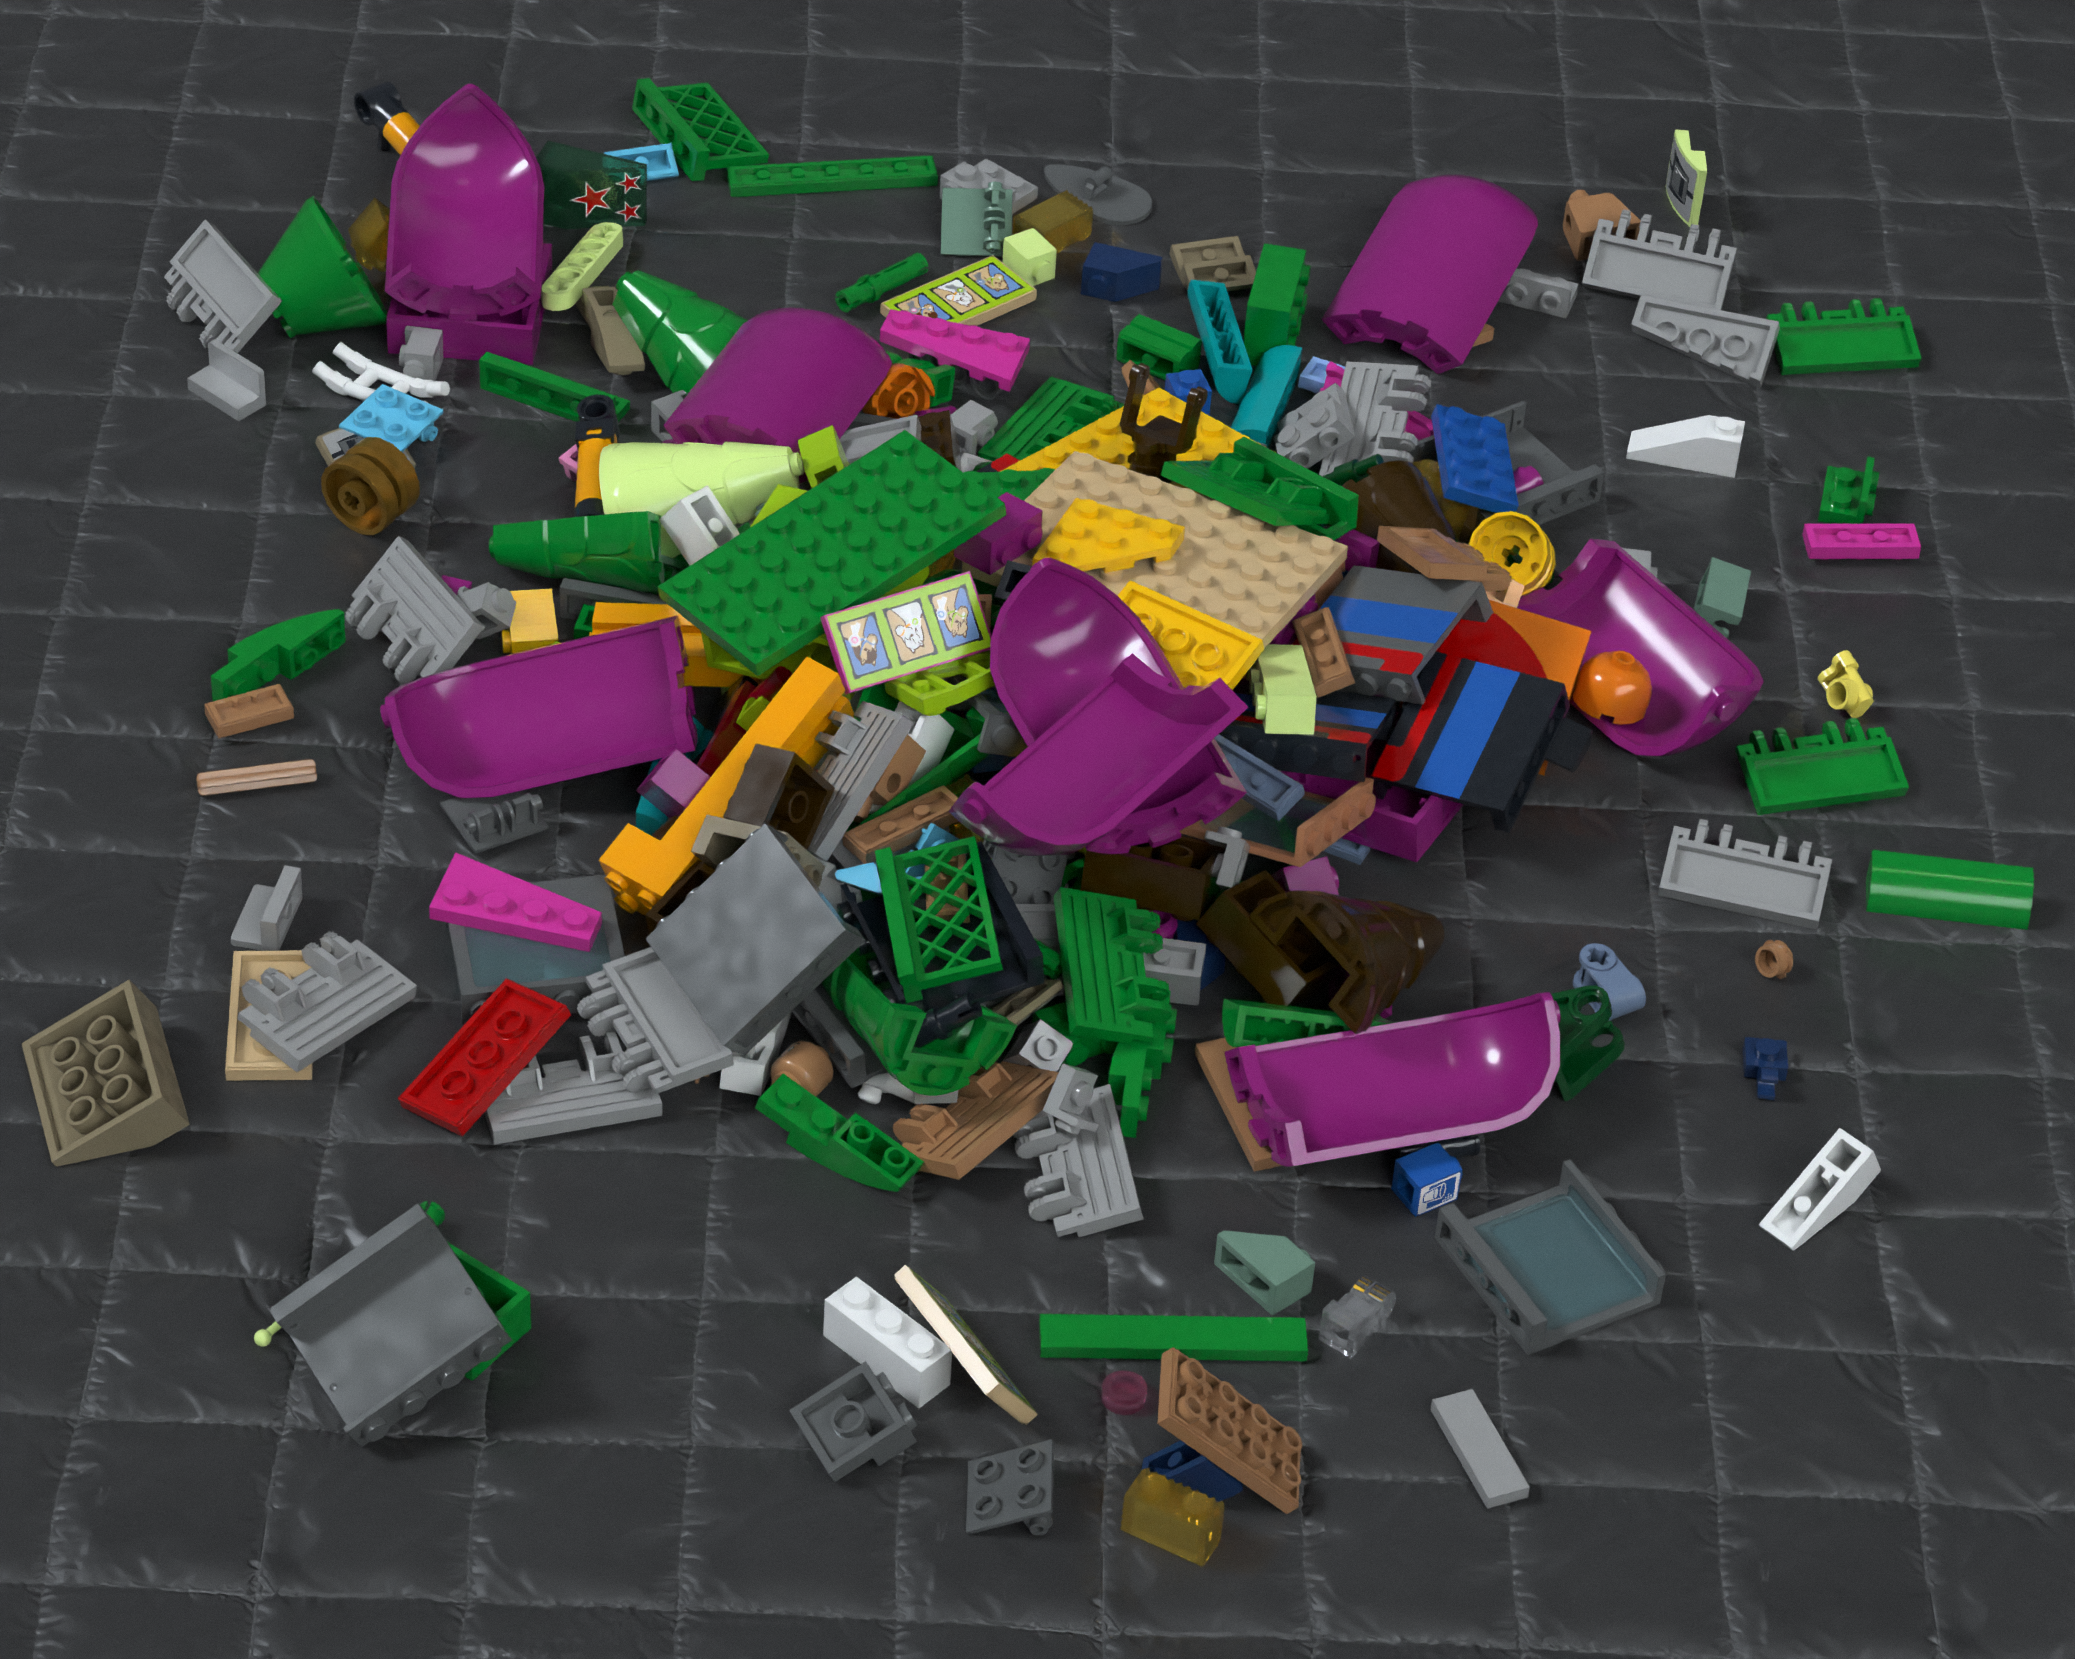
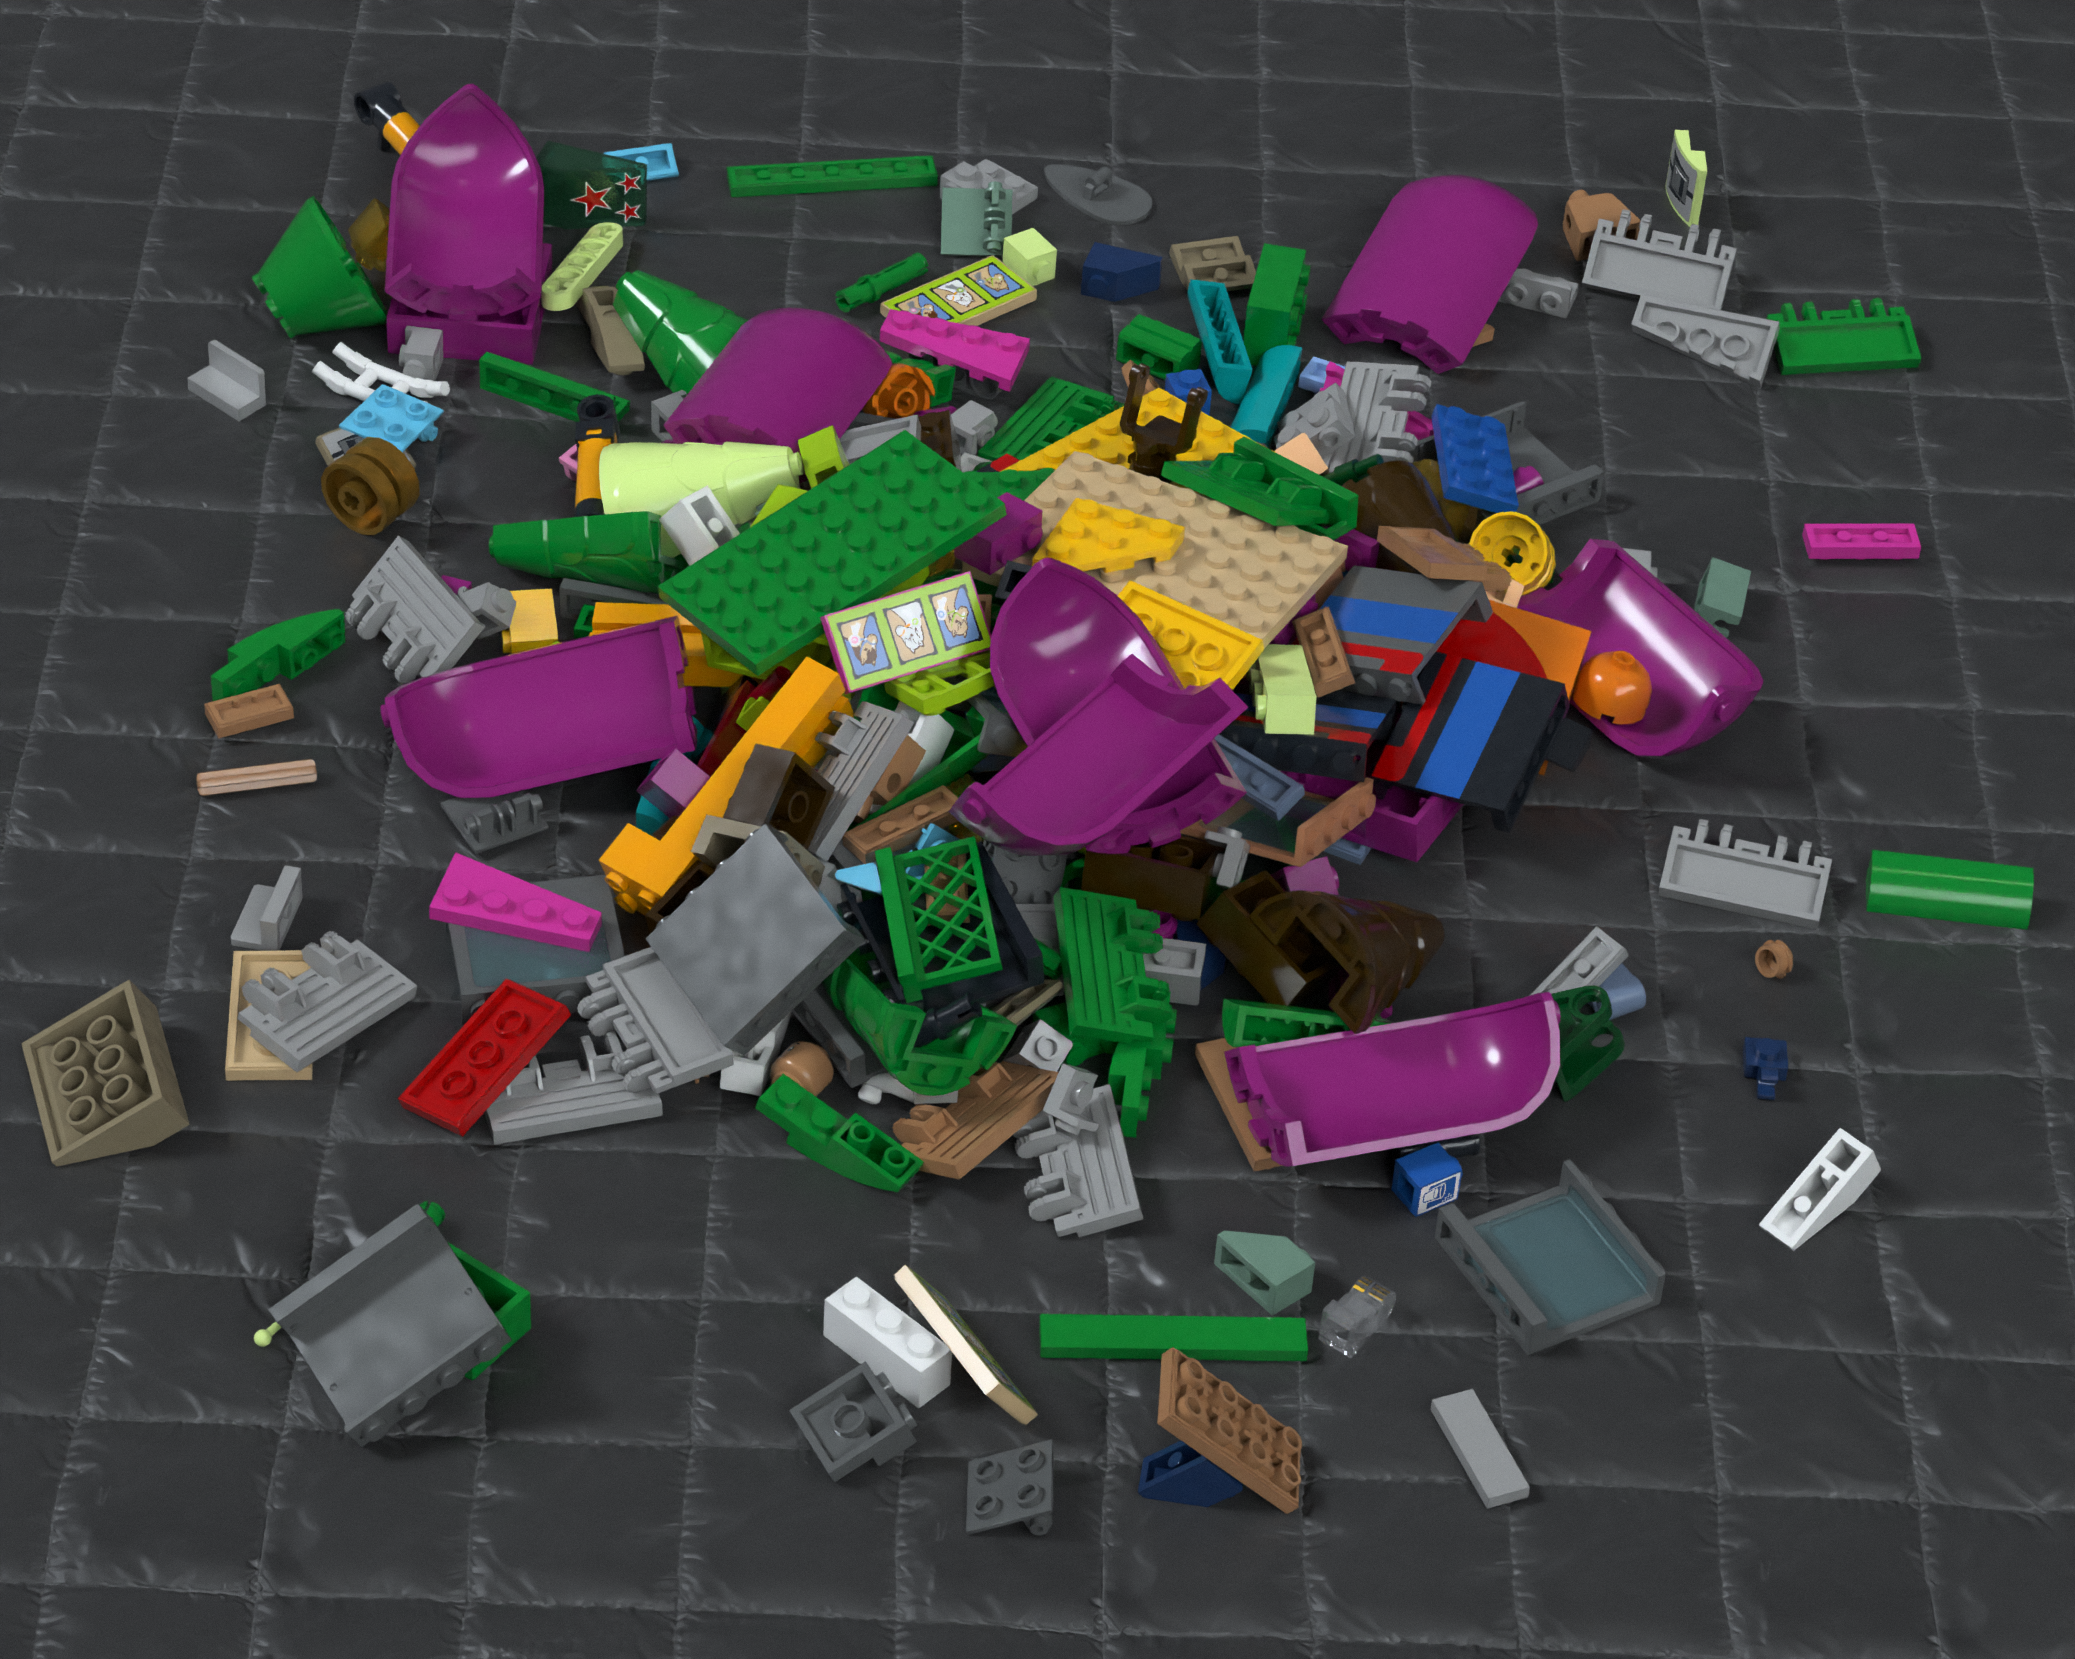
(219, 288): light grey hinge -> none
(690, 151): green fence -> none
(1058, 219): clear yellow brick -> none
(1124, 1392): clear pink tile -> none
(1173, 1517): clear yellow brick -> none
(1303, 453): none -> light nougat panel
(1586, 965): none -> light grey tile
(1694, 444): white slope -> none
(1821, 768): green hinge -> none
(1845, 686): light yellow plate -> none
(1848, 494): green bracket -> none

